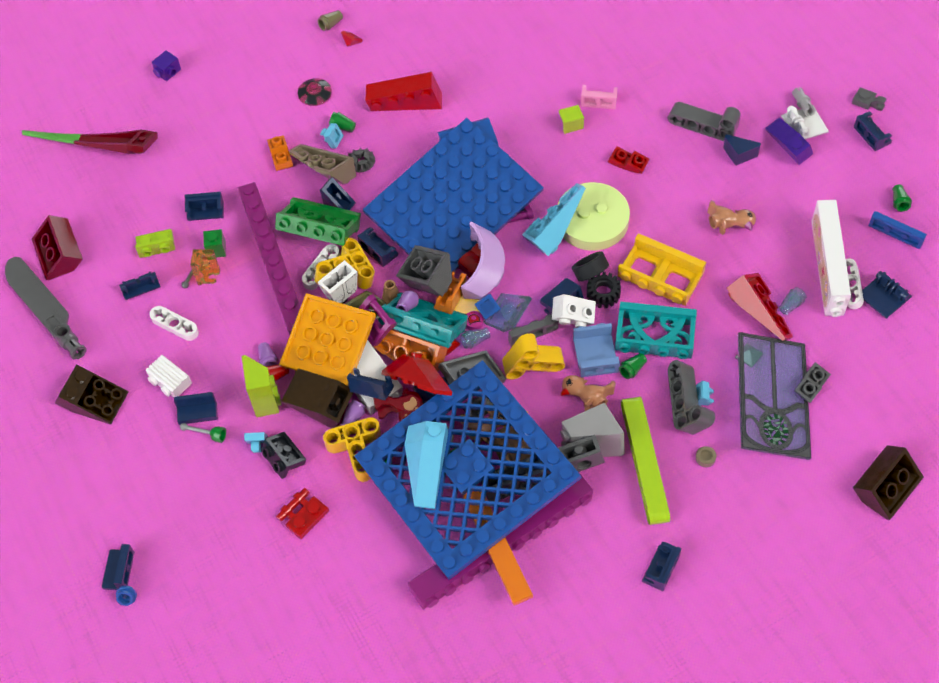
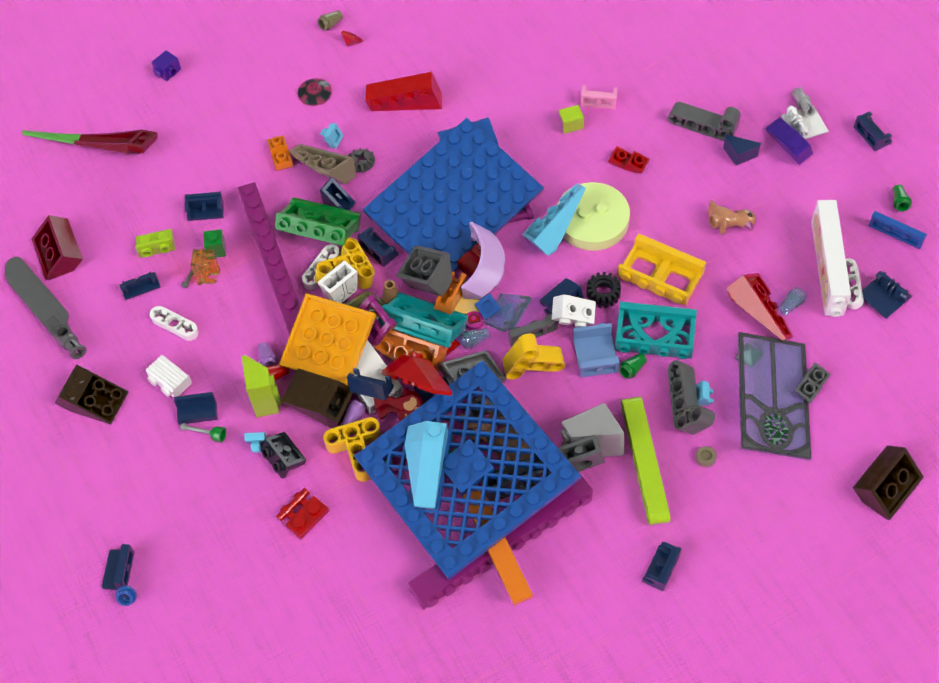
(342, 121): green cone -> none
(408, 301): medium lavender cone -> none
(590, 266): black tyre -> none
(590, 394): nougat animal -> none
(866, 98): dark grey plate -> none

